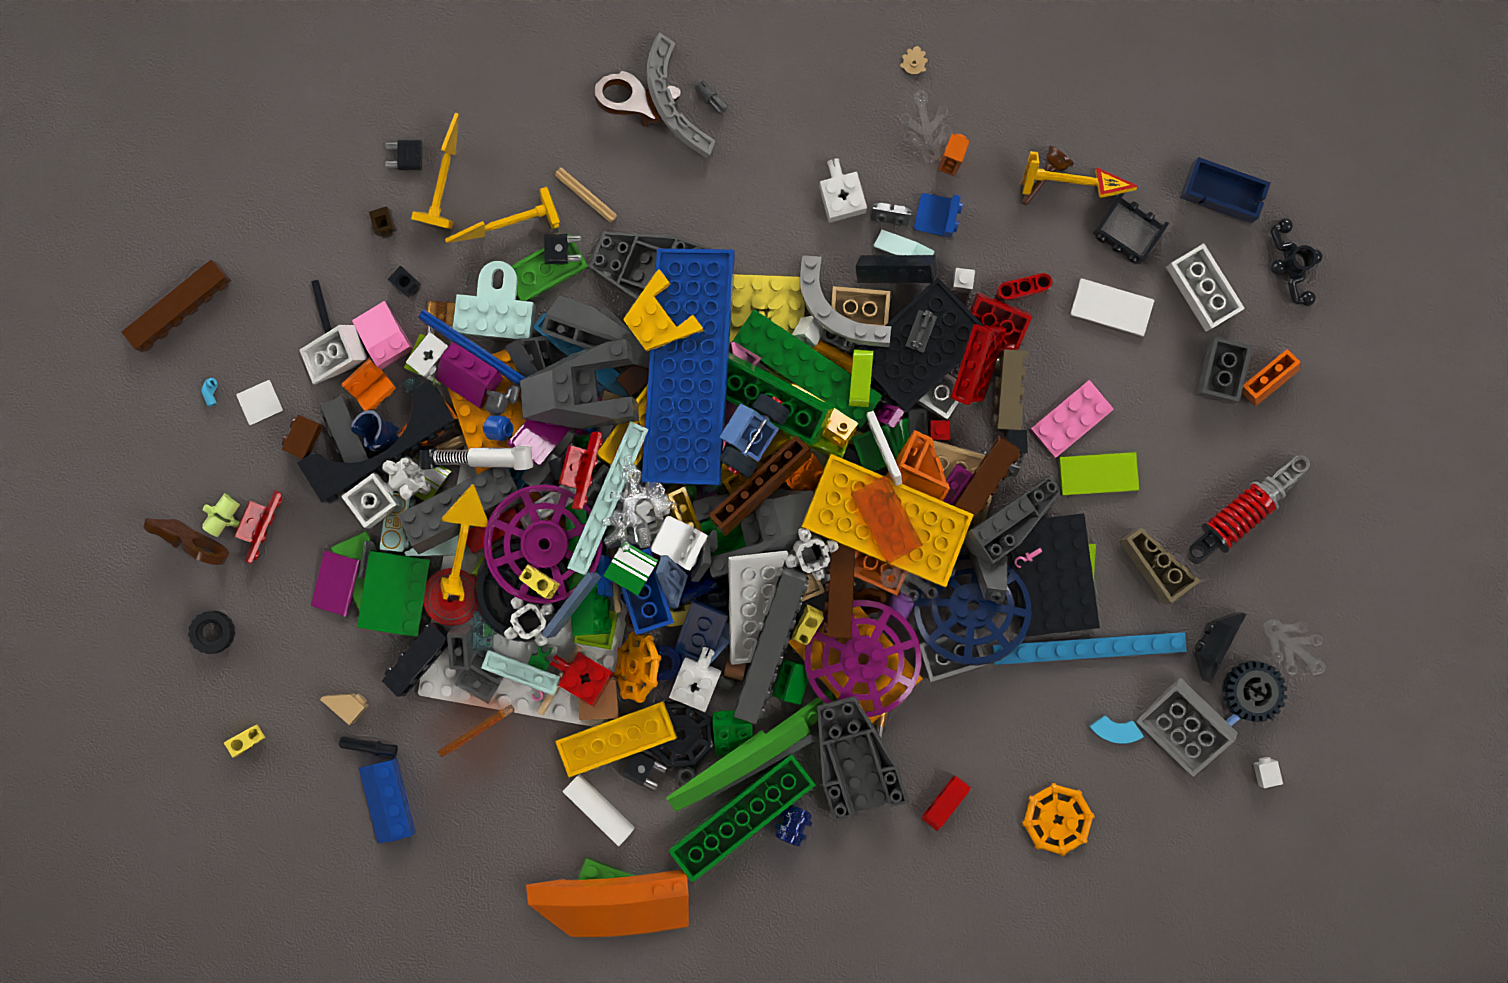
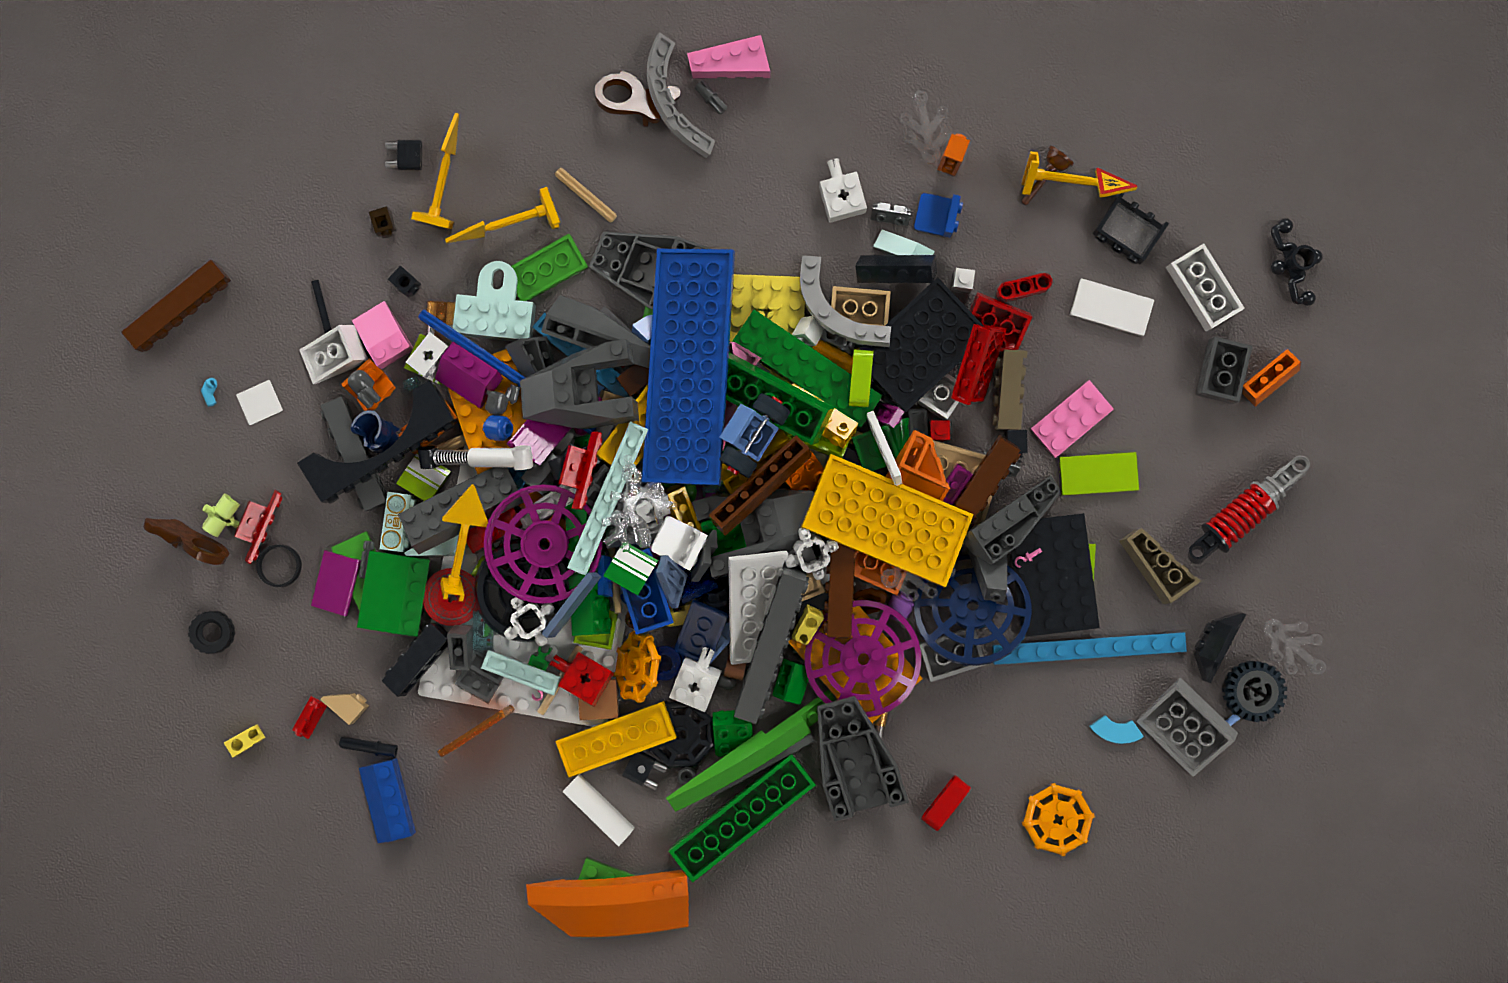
(259, 565): none -> black tyre
(302, 436): reddish brown slope -> none
(309, 717): none -> red hinge
(359, 499): white brick -> none
(362, 385): none -> dark grey piece
(406, 477): white piece -> none
(539, 582): light yellow leg -> none
(557, 248): black piece -> none
(652, 323): yellow wing -> none
(731, 60): none -> bright pink wedge
(793, 825): clear blue piece -> none
(886, 519): clear orange tile -> none
(914, 61): tan piece -> none
(921, 330): dark grey hinge -> none
(1225, 190): dark blue piece -> none
(1267, 772): white brick -> none

